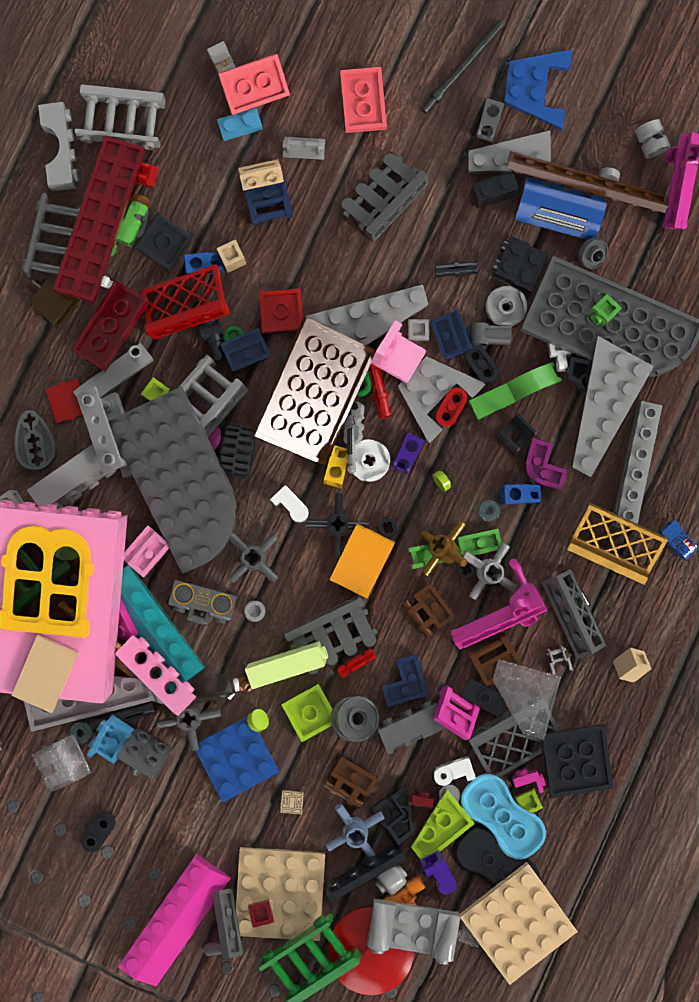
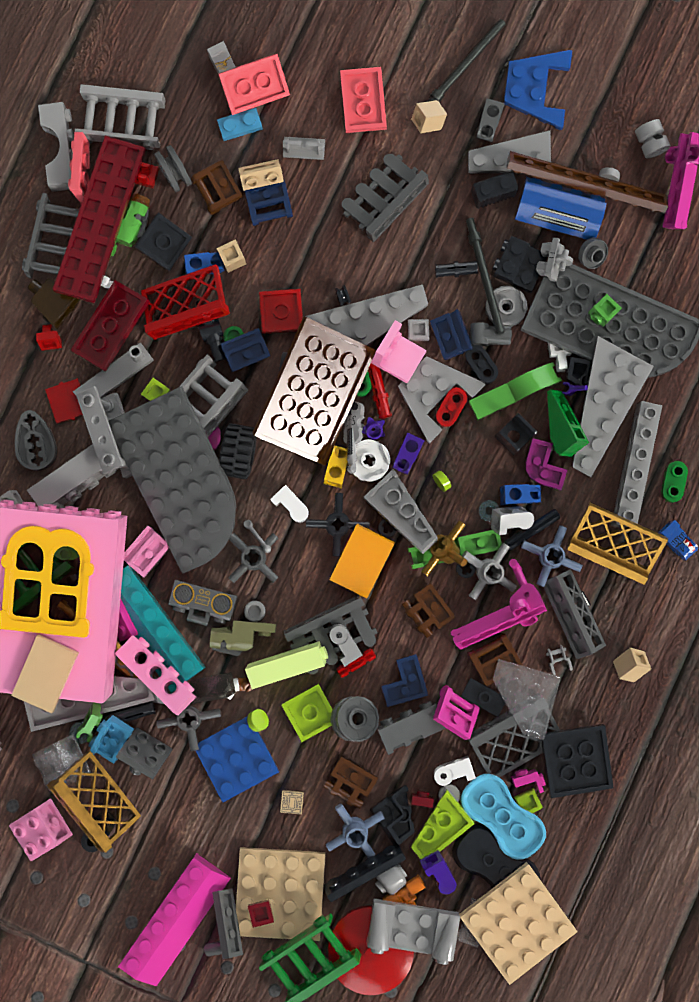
(40, 830): none -> bright pink bracket
(48, 338): none -> red tile
(79, 165): none -> coral wing
(81, 815): none -> pearl gold fence
(91, 719): none -> bright green plate
(173, 168): none -> dark grey wheel
(222, 183): none -> reddish brown plate
(240, 637): none -> olive plate
(248, 525): none -> light grey hinge
(341, 636): none -> light grey leg
(342, 295): none -> black bush
(377, 433): none -> dark purple plate
(400, 510): none -> light grey wing
(429, 116): none -> tan panel
(475, 239): none -> pearl dark grey bar
(510, 518): none -> leg
(537, 526): none -> black axle
(557, 259): none -> light grey hips
(558, 552): none -> sand blue bar
(564, 427): none -> green slope
(572, 388): none -> dark purple hand
(674, 481): none -> green plate

